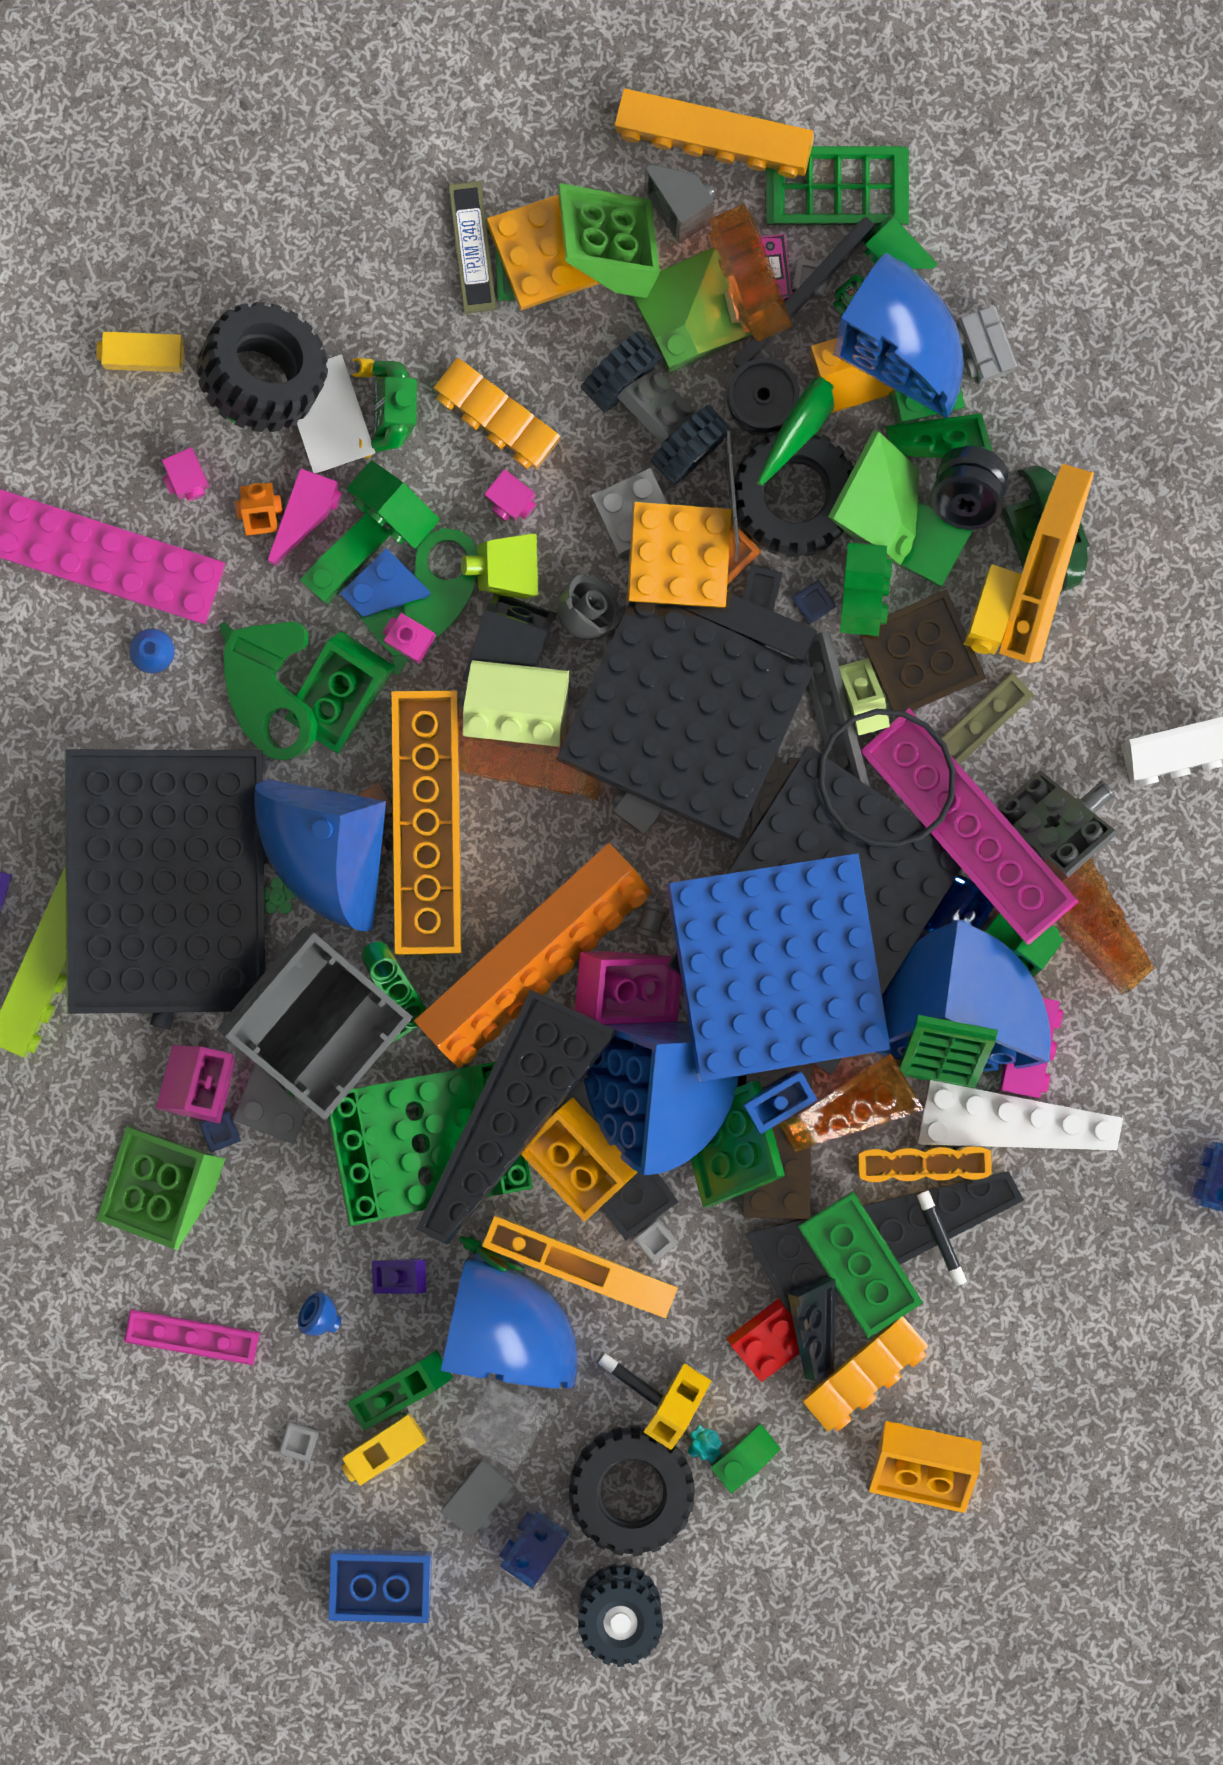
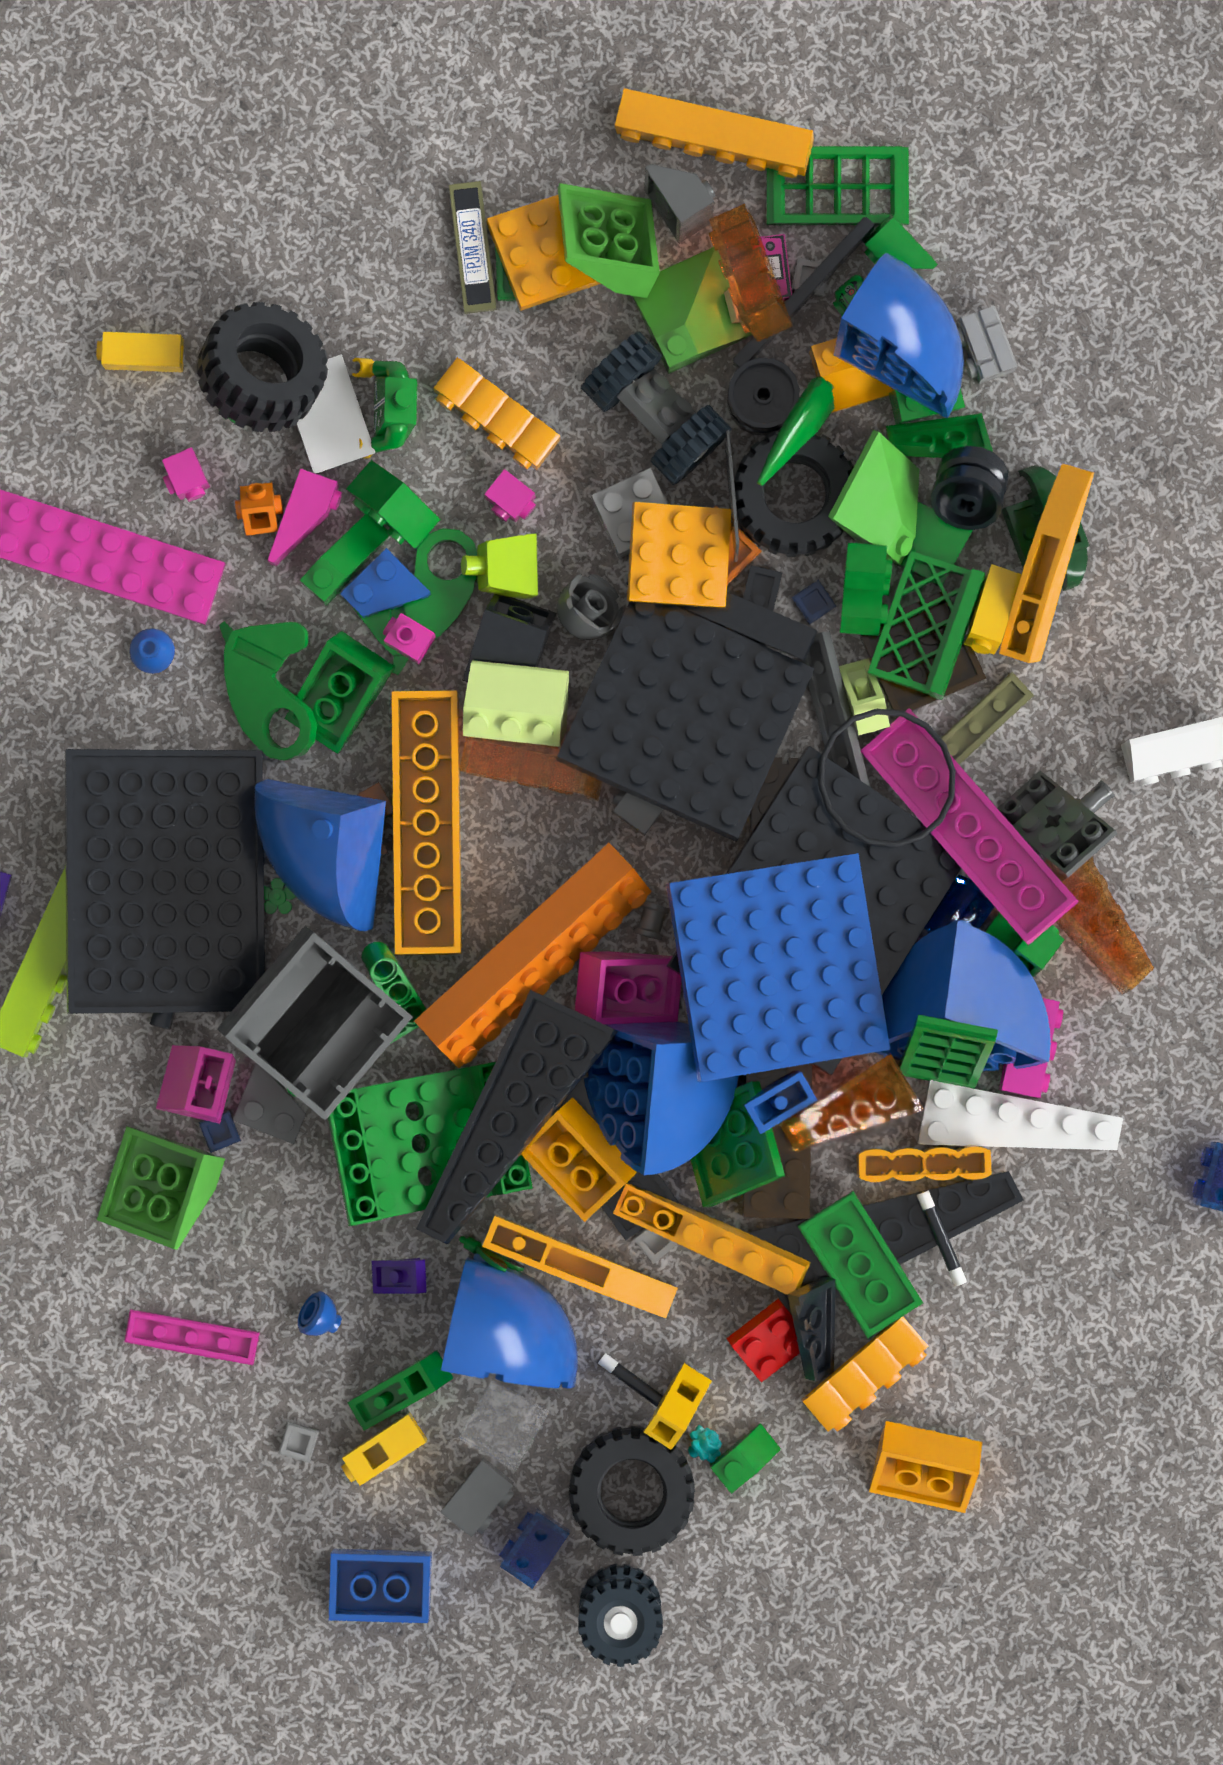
(713, 1239): none -> light orange slope
(954, 632): none -> green fence

